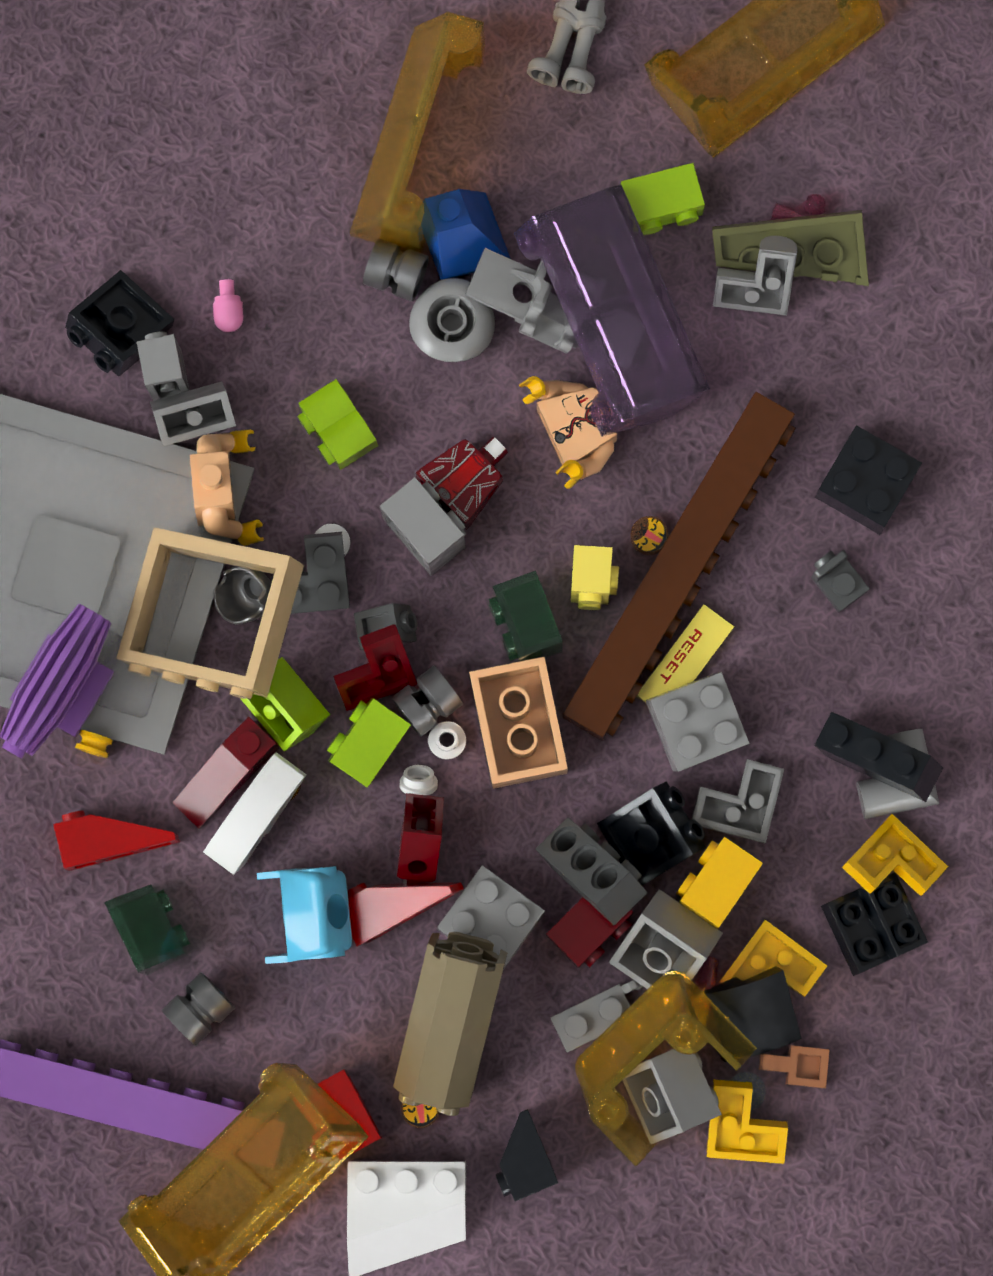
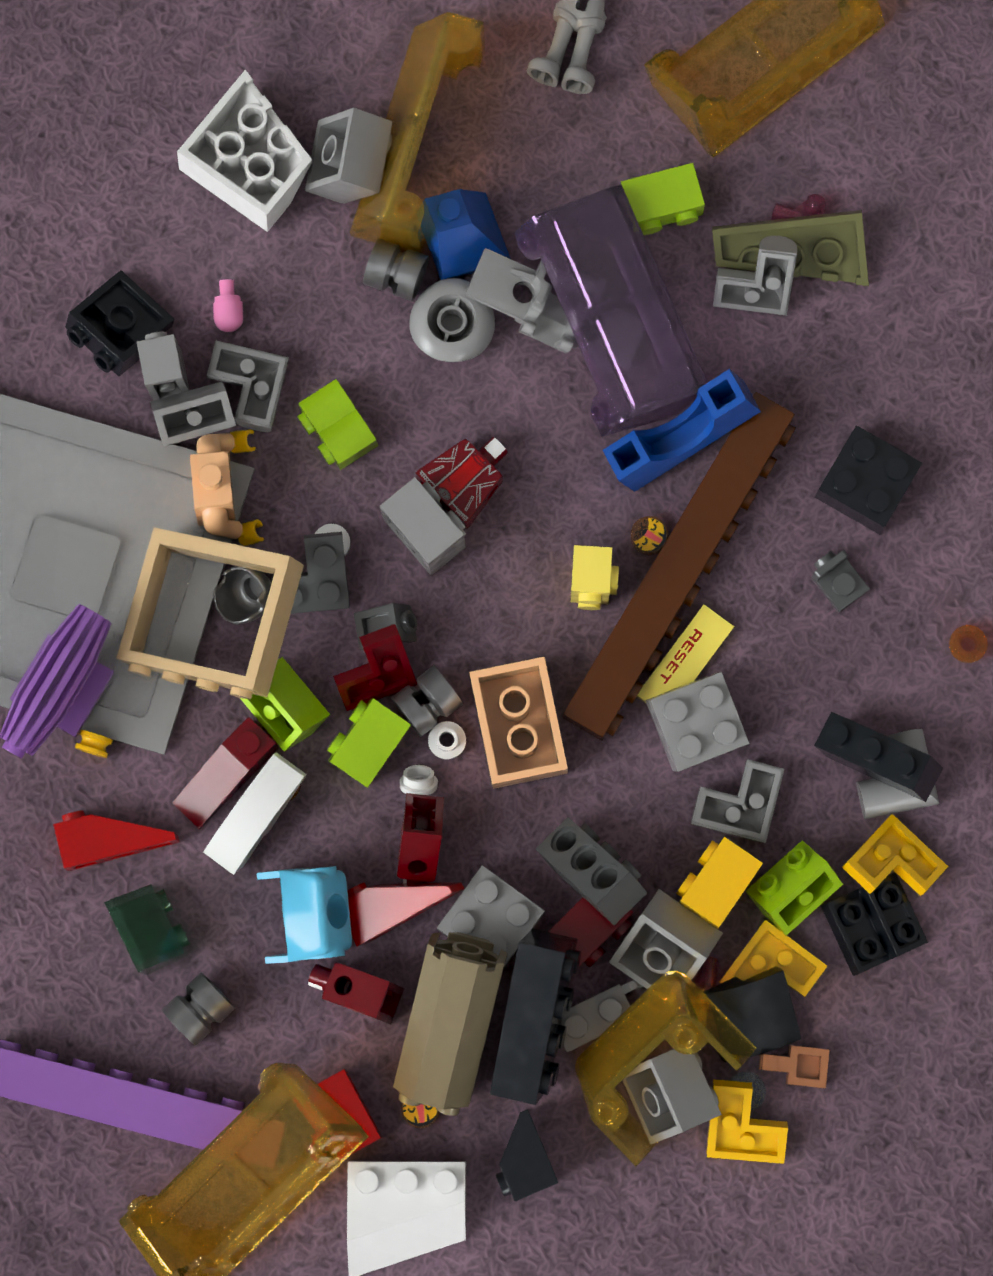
(246, 155): none -> white wedge
(261, 379): none -> light grey brick
(349, 155): none -> light grey brick
(368, 993): none -> dark red torso
(526, 618): clear green brick -> none
(534, 1016): none -> black brick
(569, 424): light nougat torso -> none
(652, 452): none -> blue arch
(653, 832): black plate -> none
(794, 887): none -> lime brick
(973, 633): none -> clear orange plate

